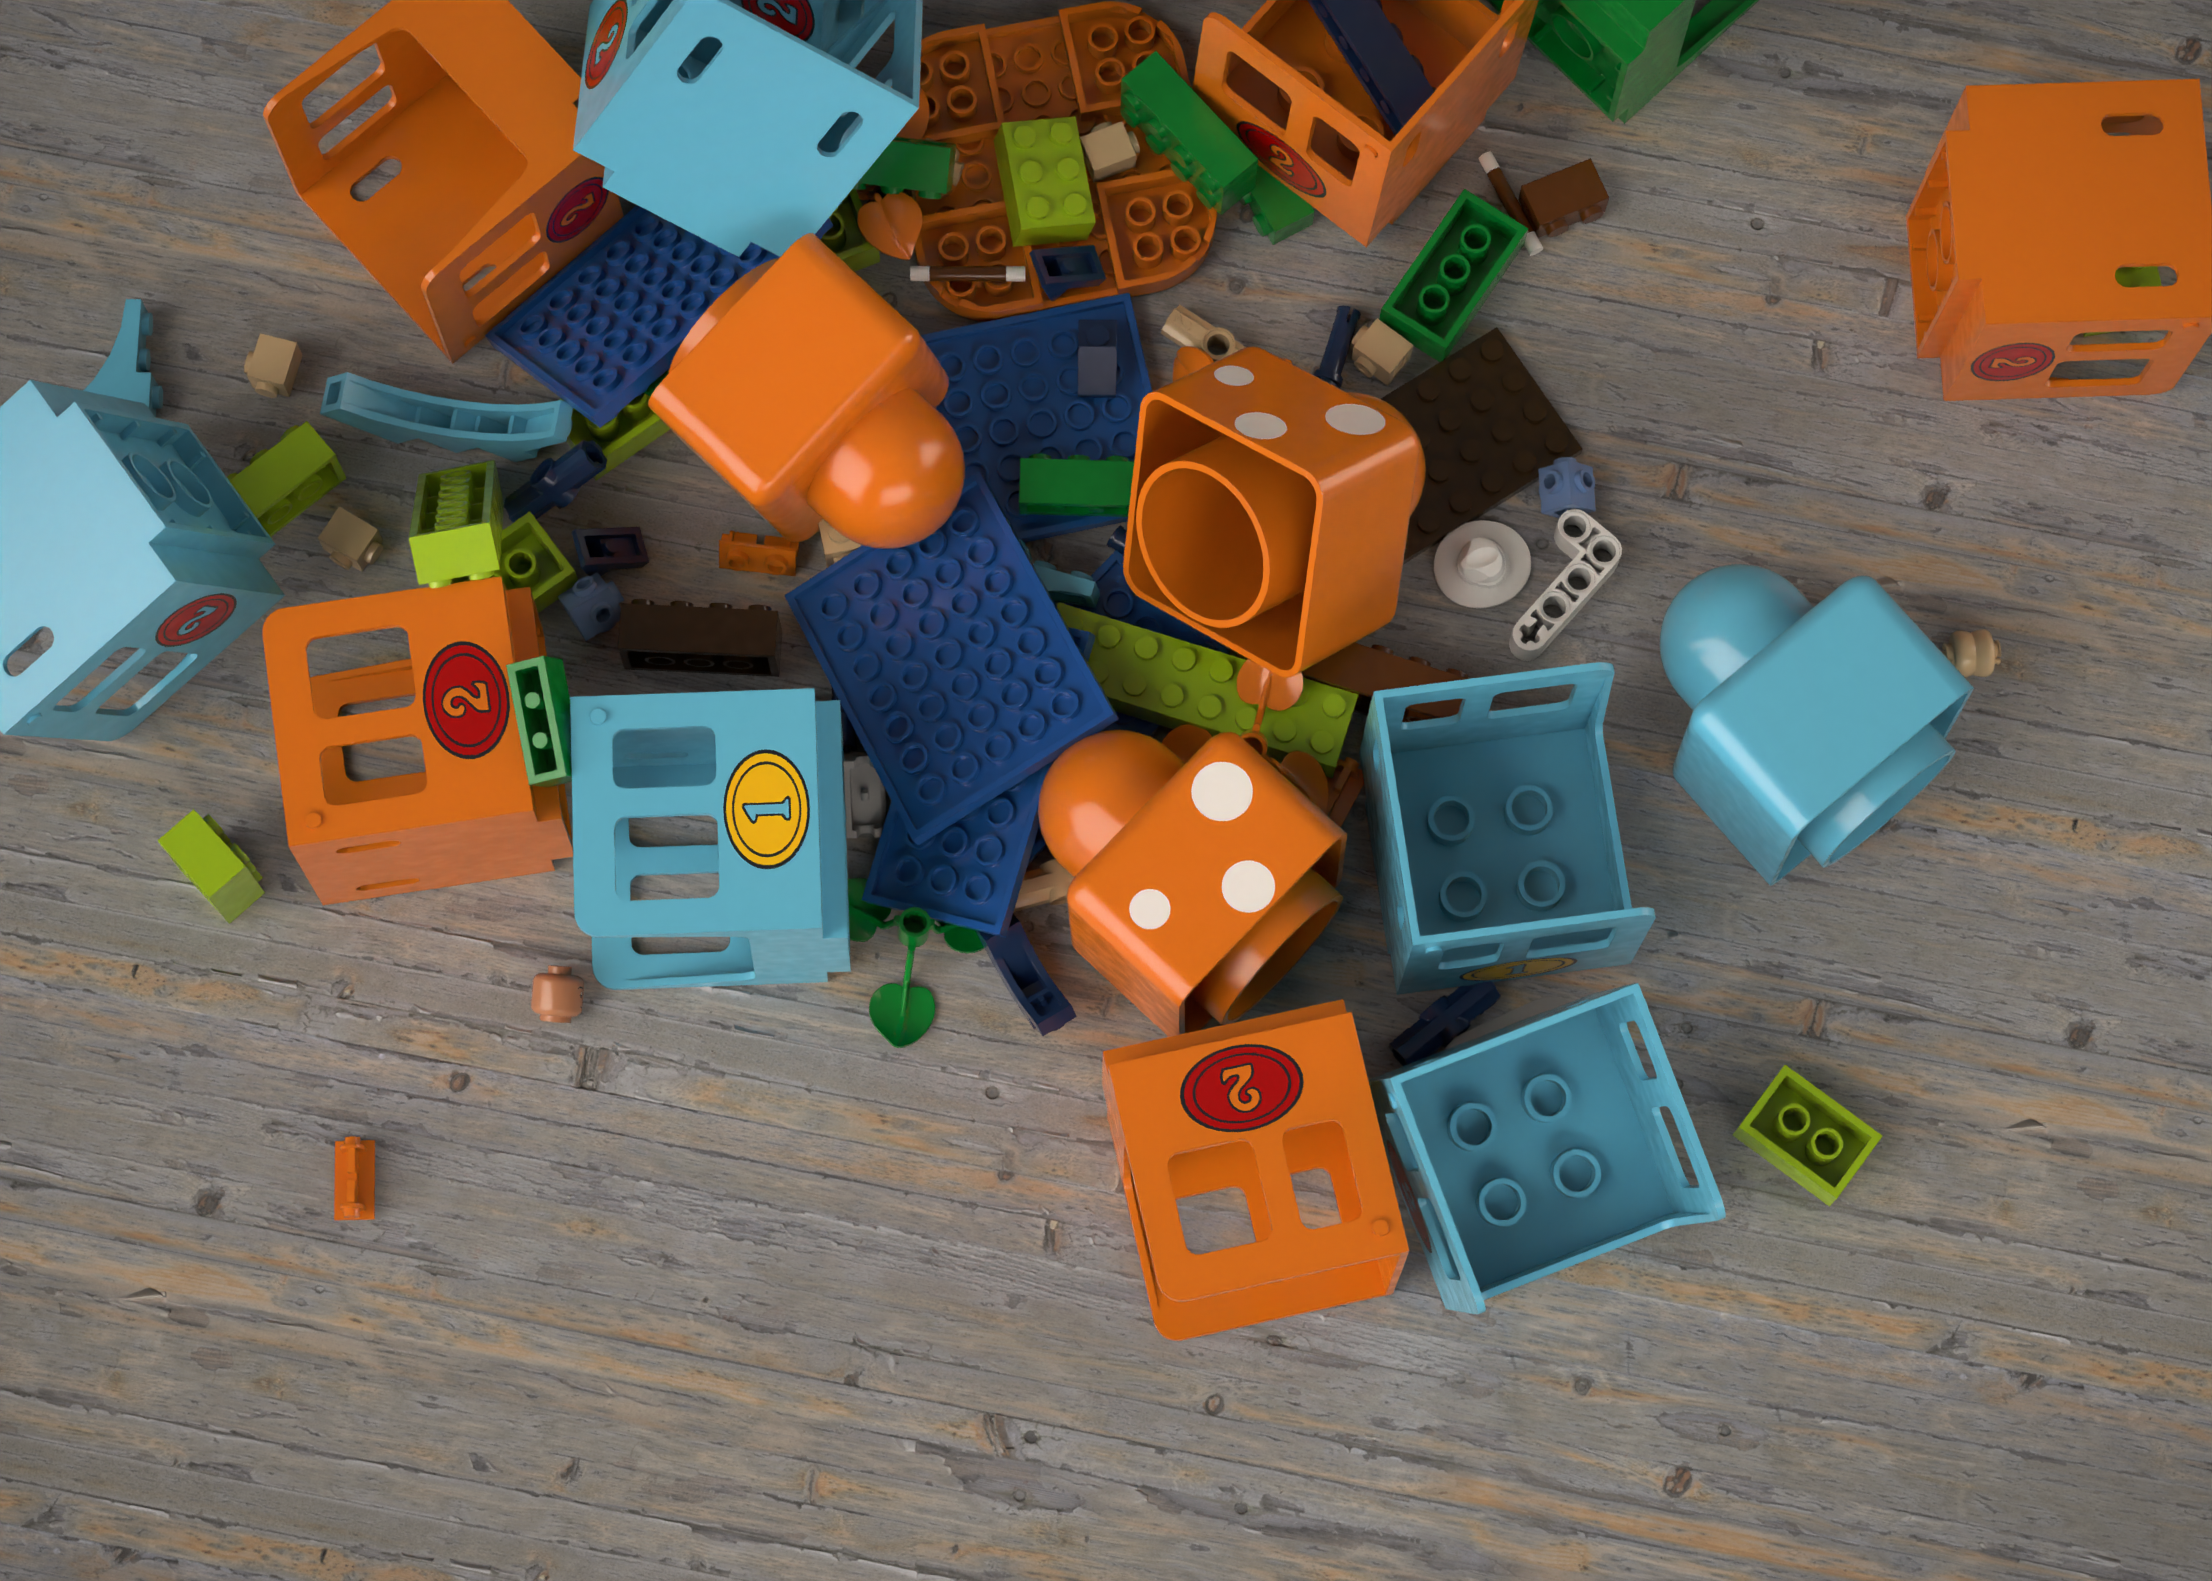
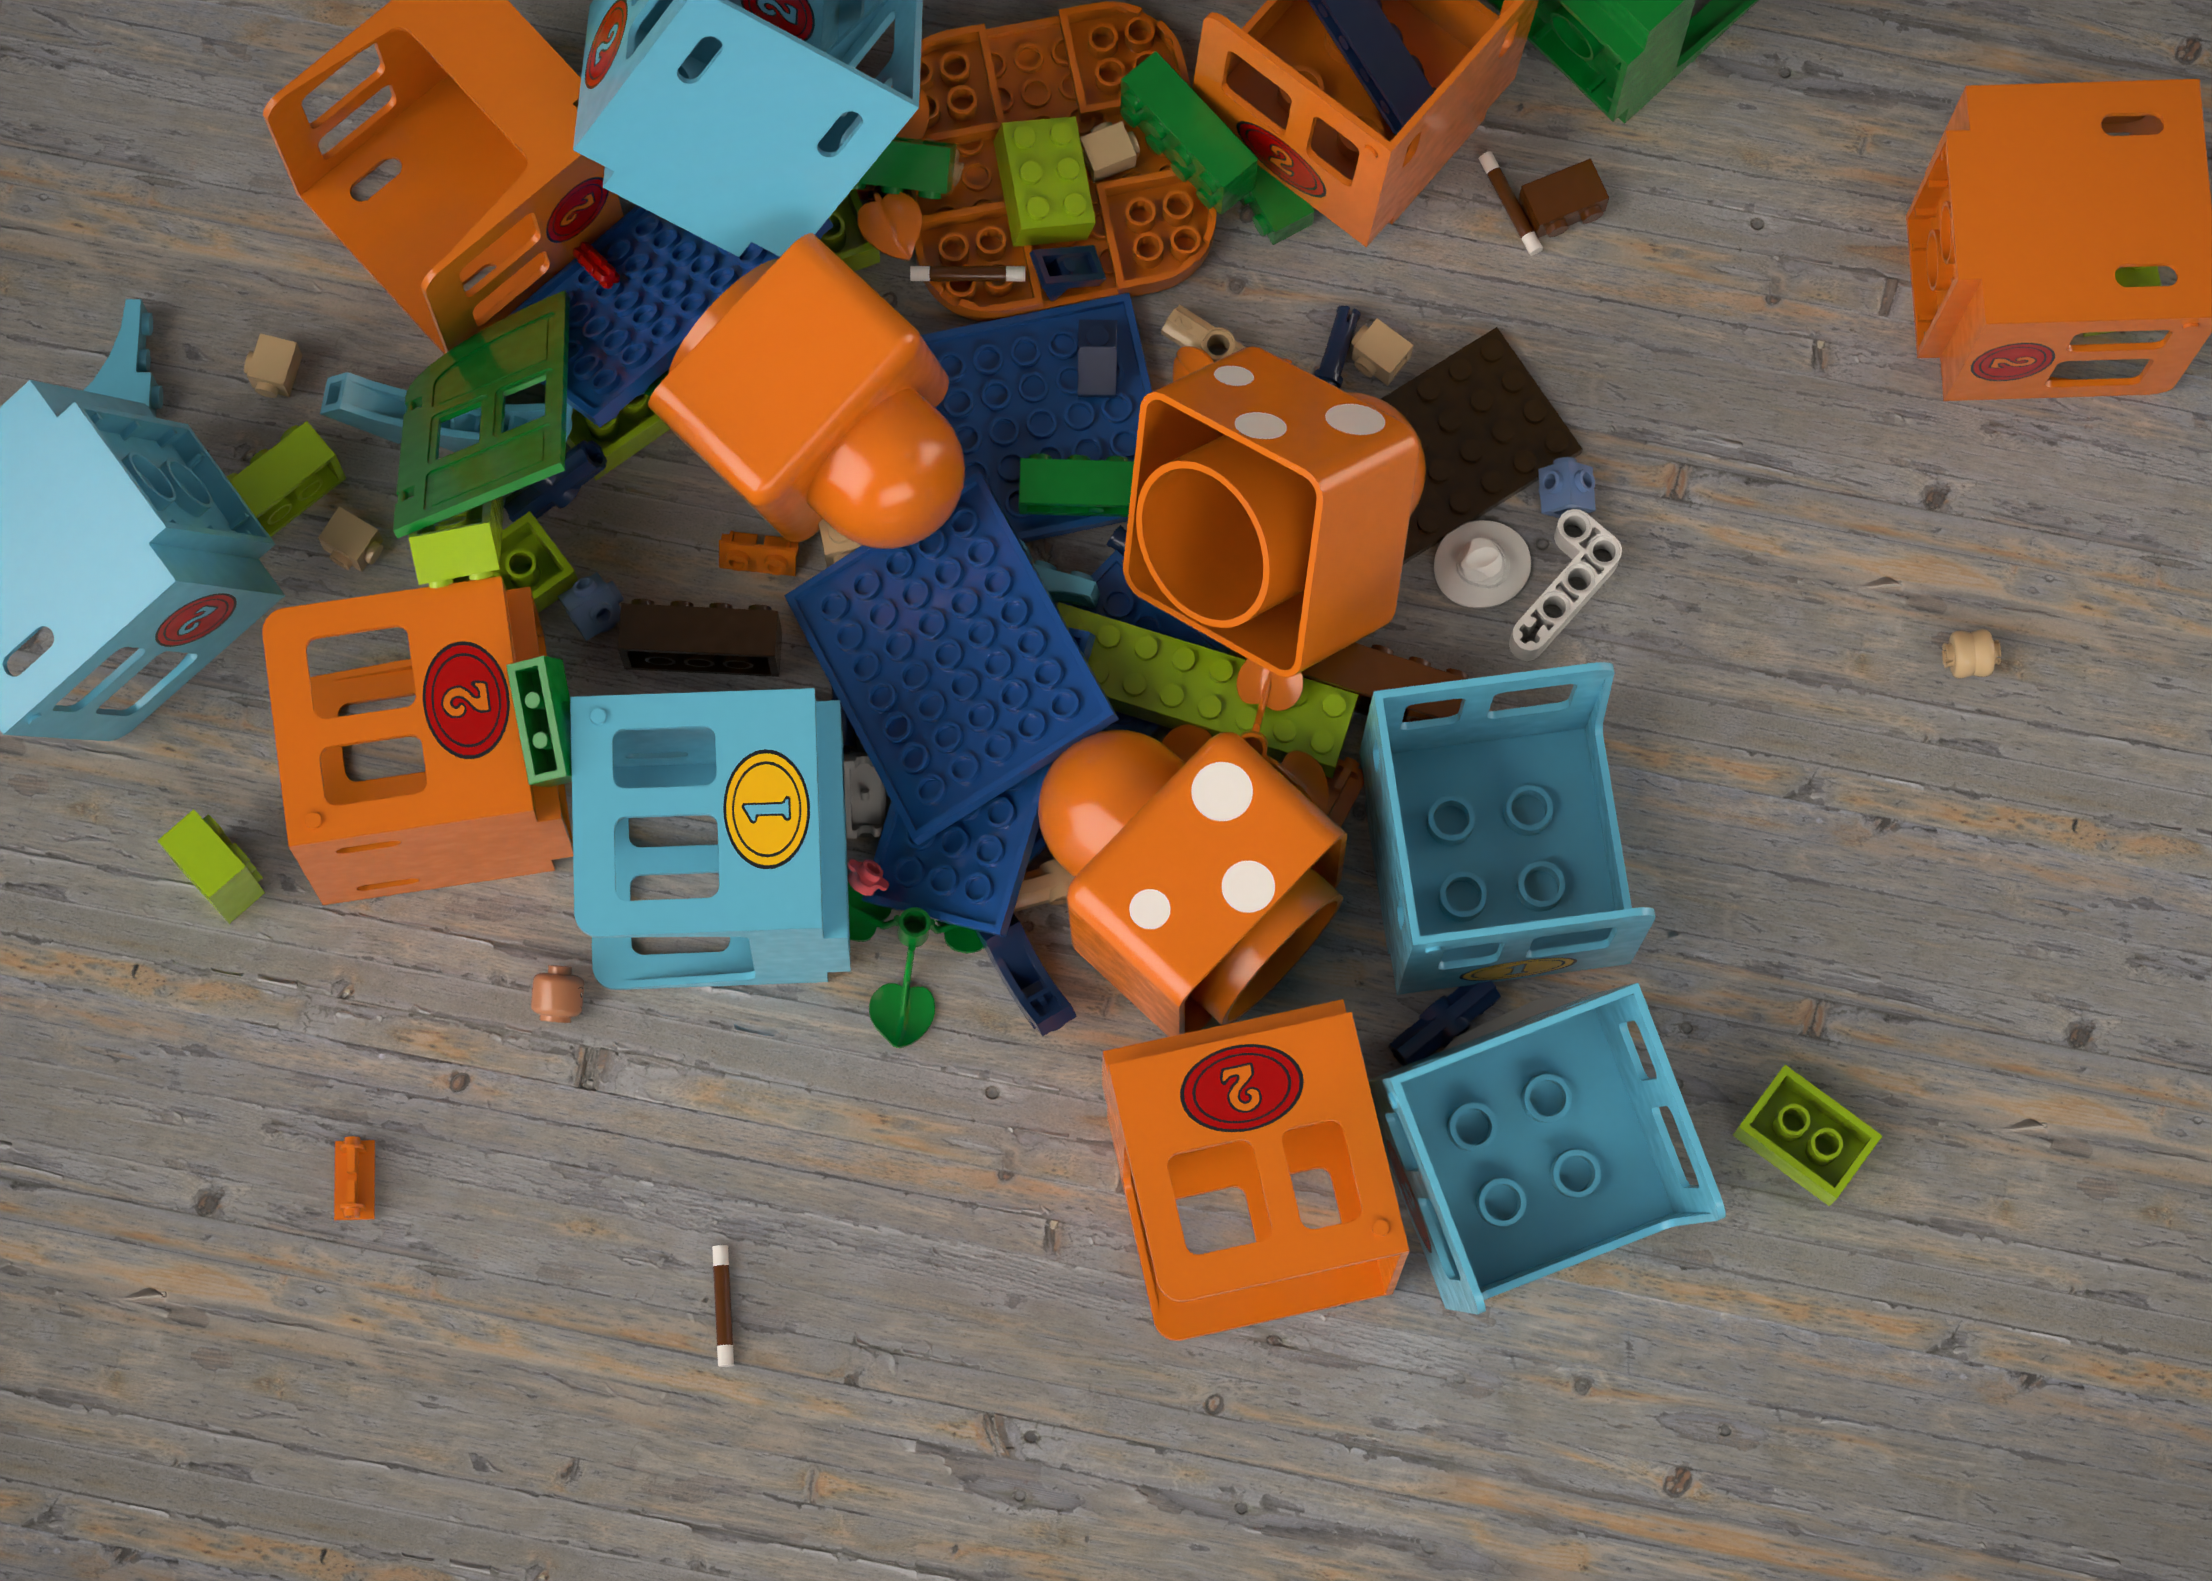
(477, 374): none -> green door
(596, 265): none -> red axle
(610, 549): dark blue slope -> none
(723, 1306): none -> reddish brown bar
(866, 877): none -> coral plate
(1453, 275): green brick -> none
(1803, 713): medium azure piece -> none

